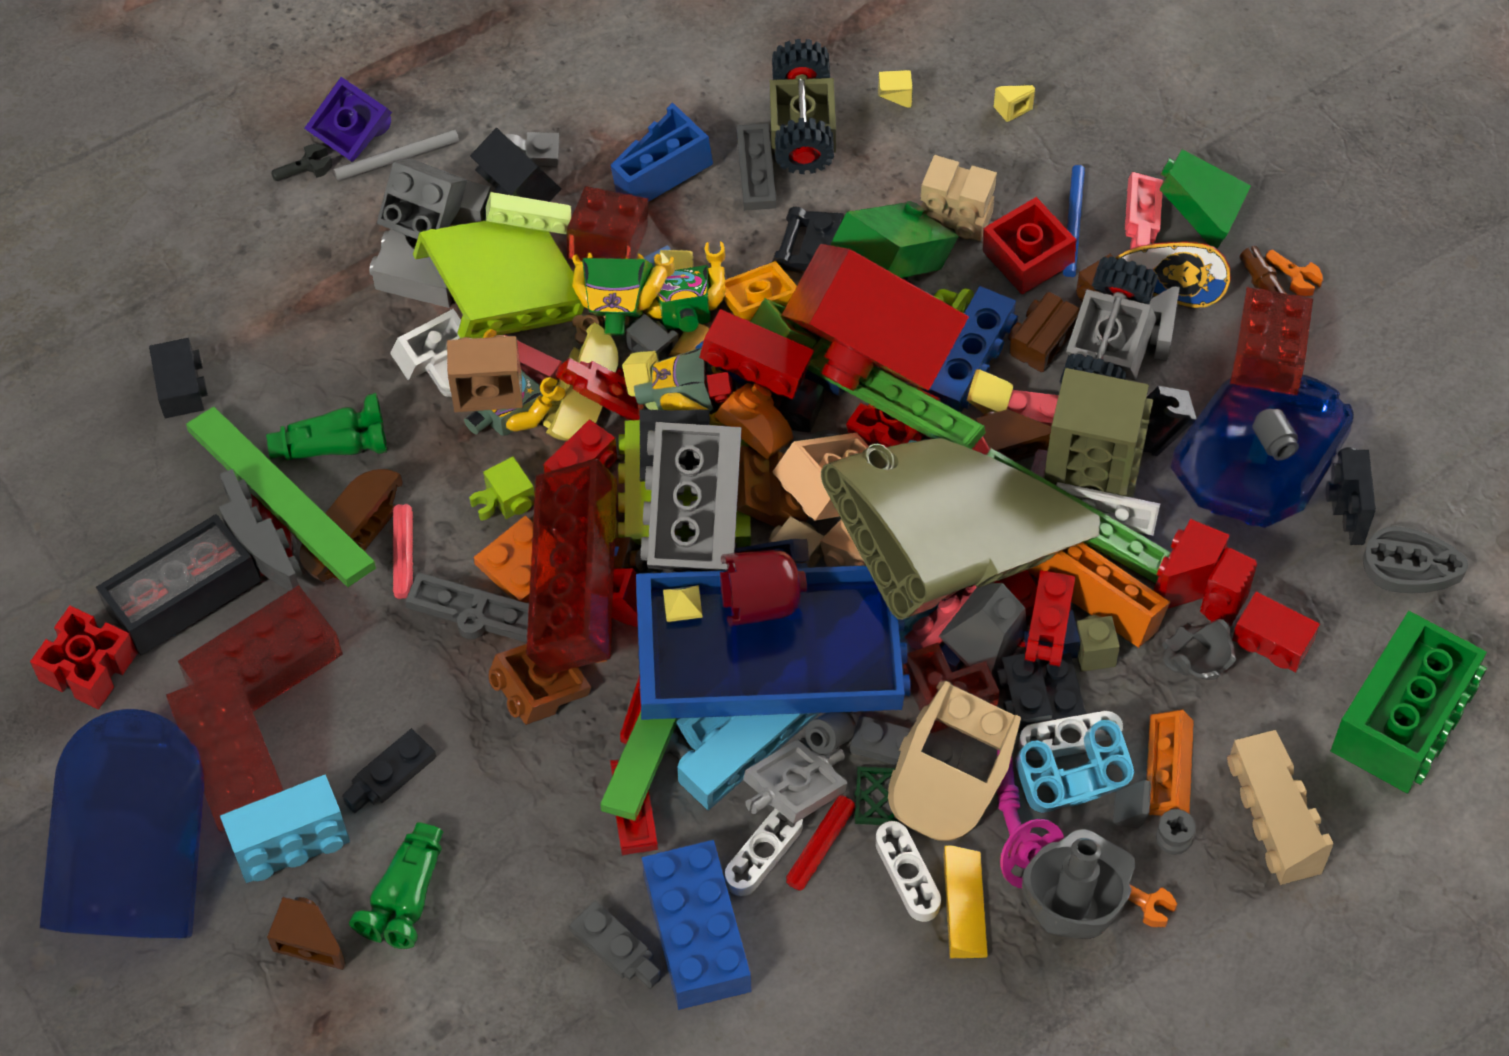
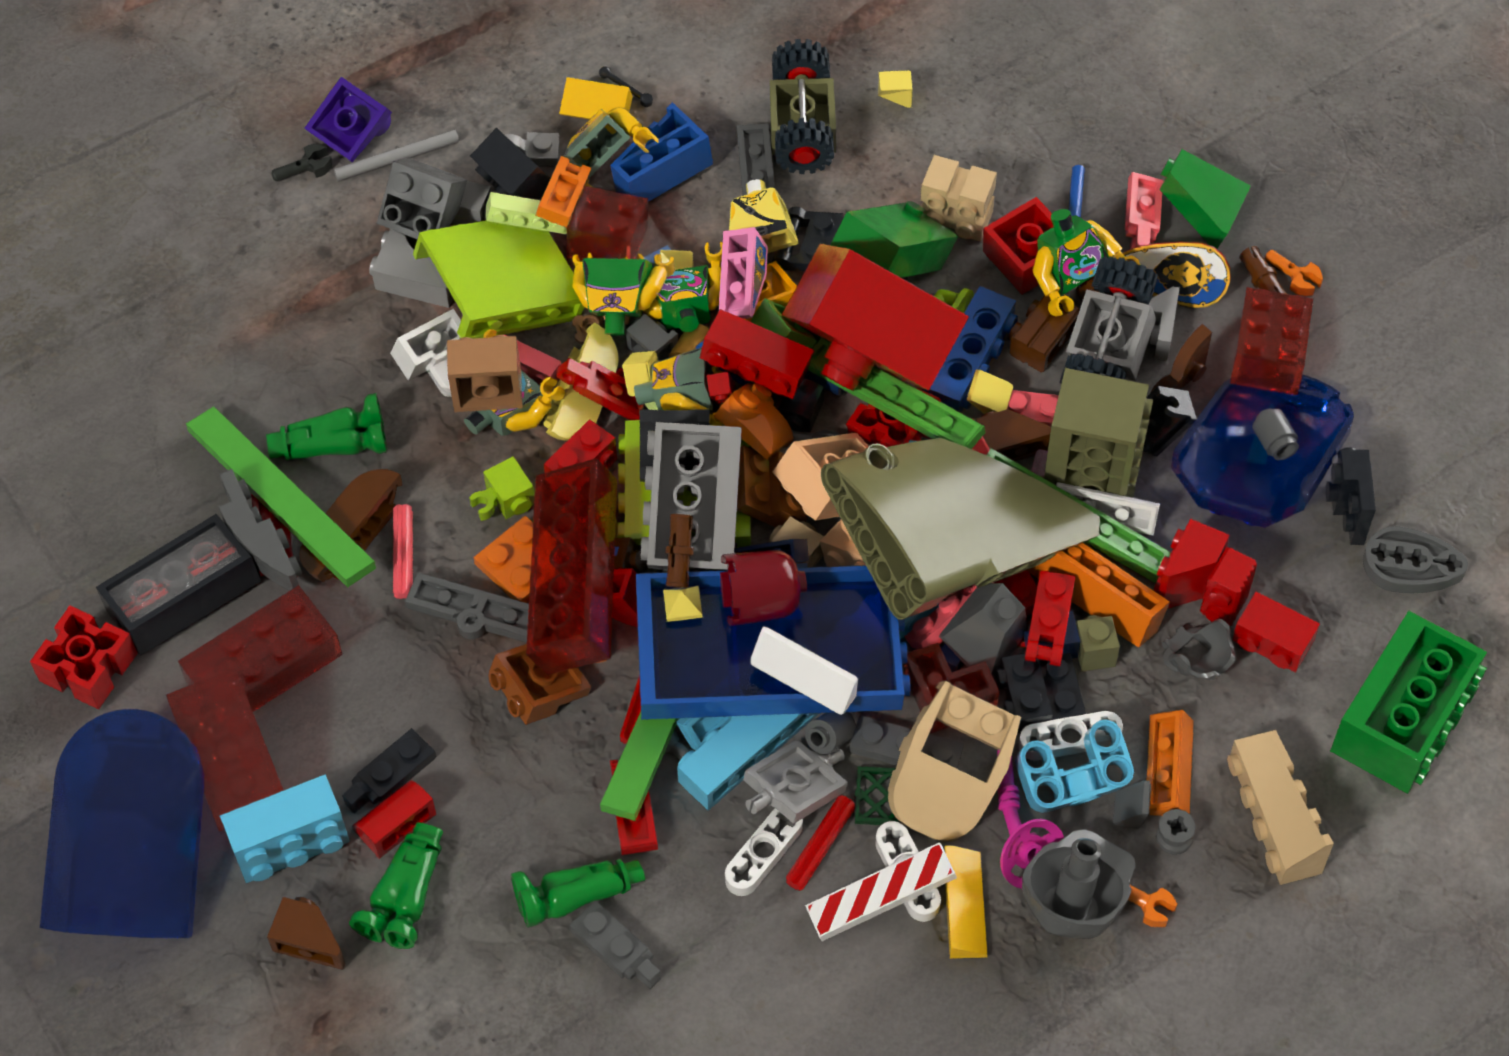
(177, 377): black brick -> none
(394, 818): none -> red brick
(563, 192): none -> orange plate
(572, 888): none -> green piece
(586, 98): none -> yellow brick
(604, 136): none -> torso
(645, 99): none -> black hinge
(679, 550): none -> reddish brown pin
(696, 924): blue brick -> none
(742, 271): none -> bright pink slope
(765, 212): none -> light yellow torso
(804, 671): none -> white slope
(880, 891): none -> white tile
(1013, 100): light yellow slope -> none
(1071, 256): none -> torso
(1190, 360): none -> reddish brown plate

